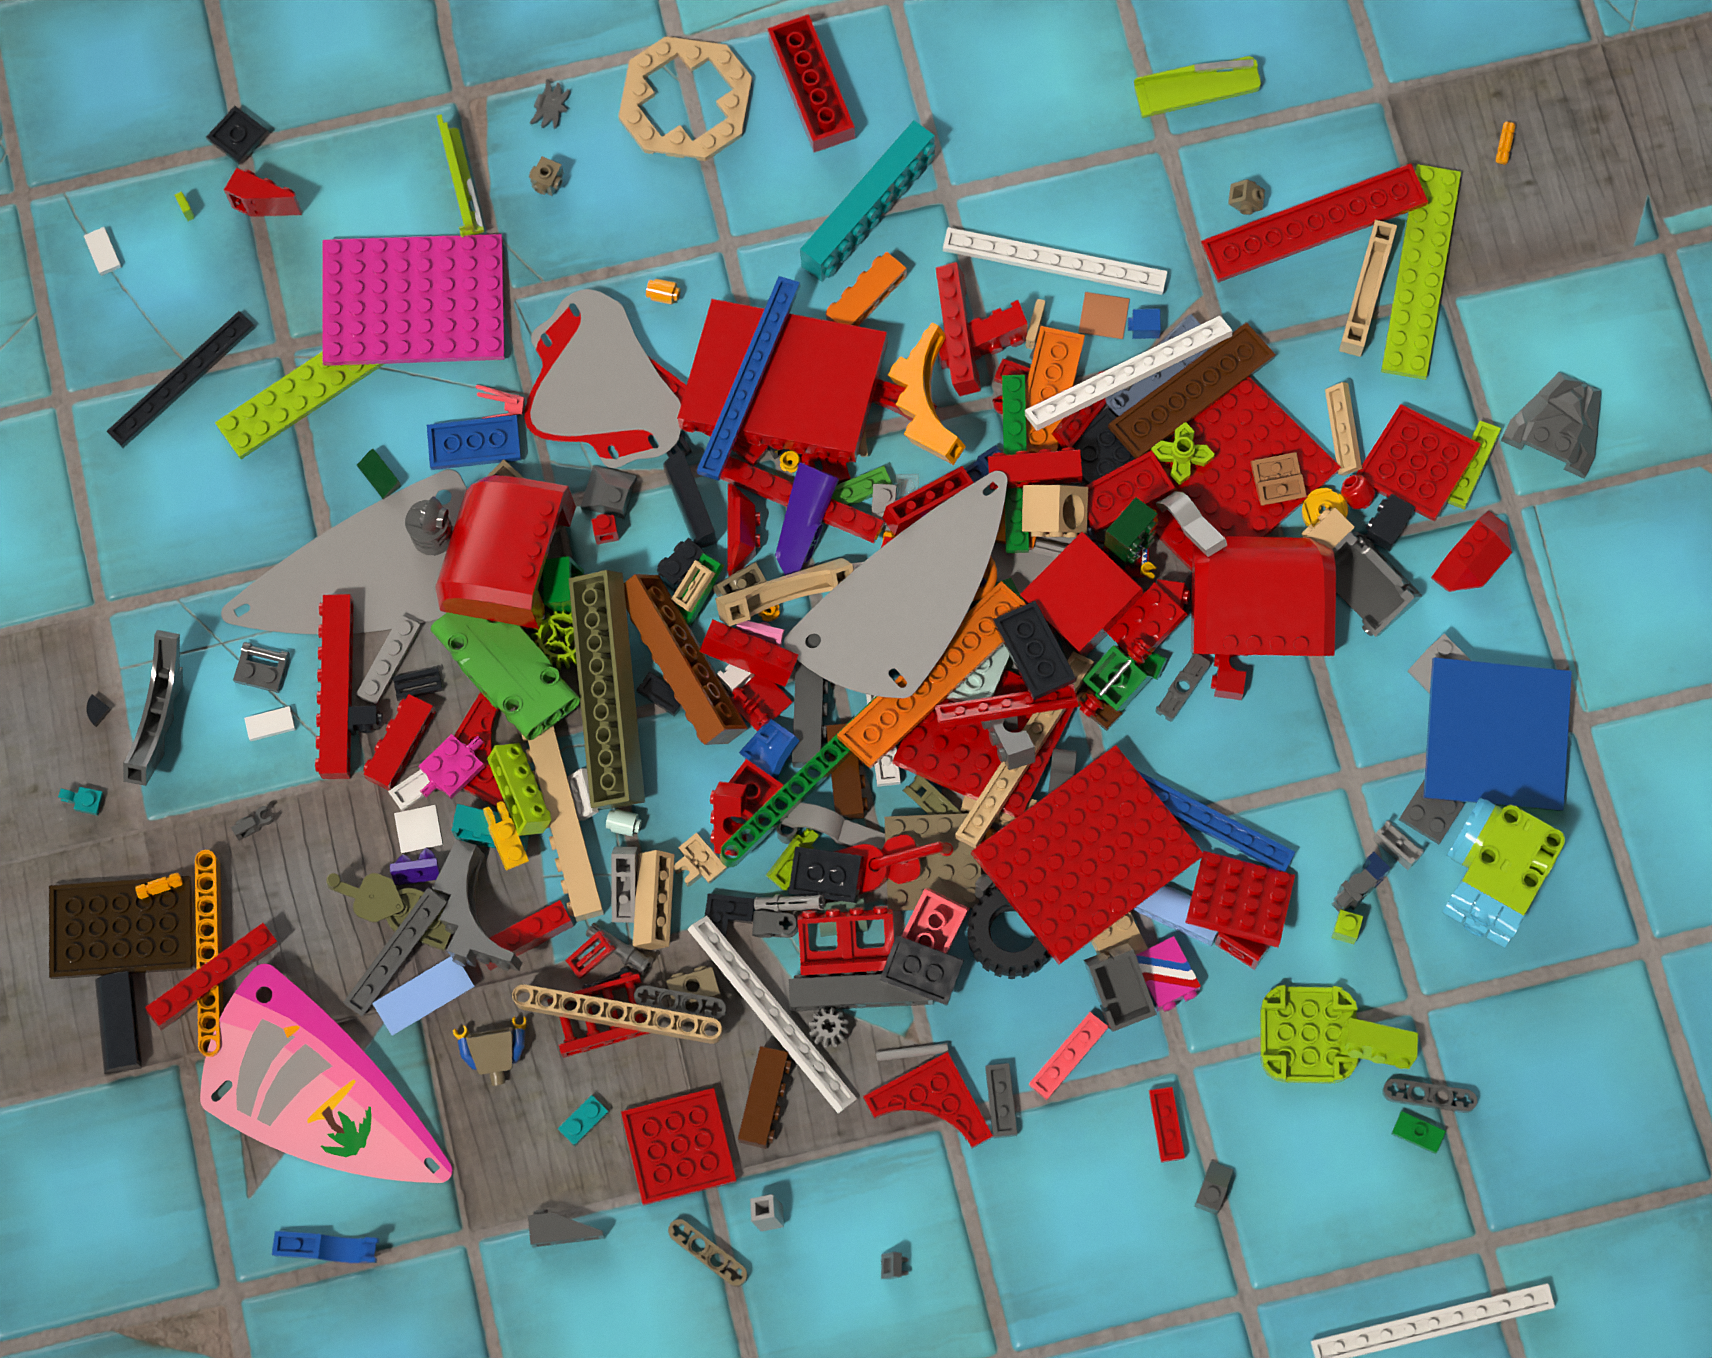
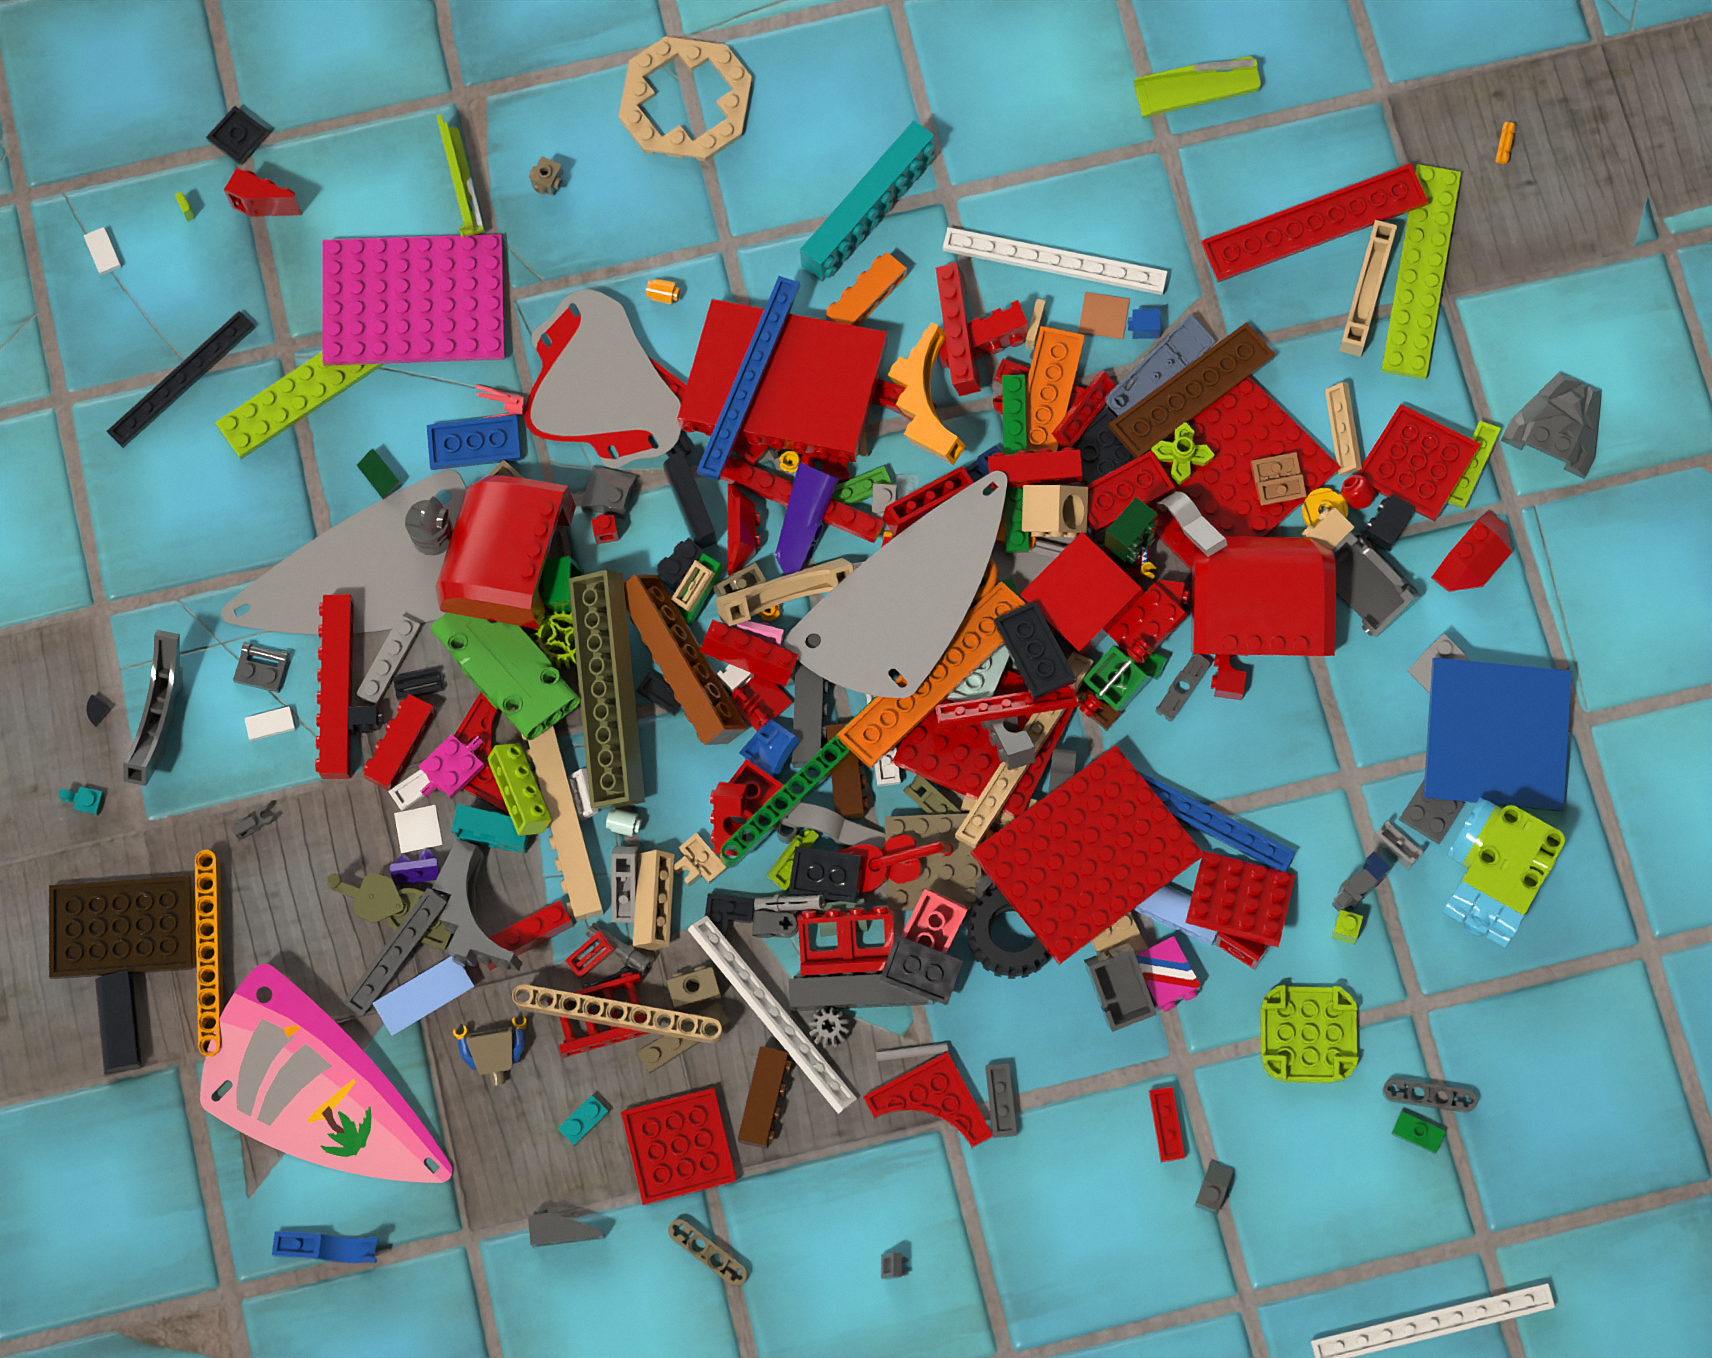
(159, 885): light orange axle -> none
(190, 990): red arch -> none
(505, 838): yellow hinge -> none
(549, 105): dark grey piece -> none
(668, 1047): none -> dark tan plate
(680, 1001): dark grey beam -> none
(767, 1212): light grey brick -> none
(811, 83): red brick -> none
(1068, 1056): coral plate -> none
(1128, 373): white plate -> none
(1246, 197): dark tan brick -> none
(1379, 1043): lime brick -> none

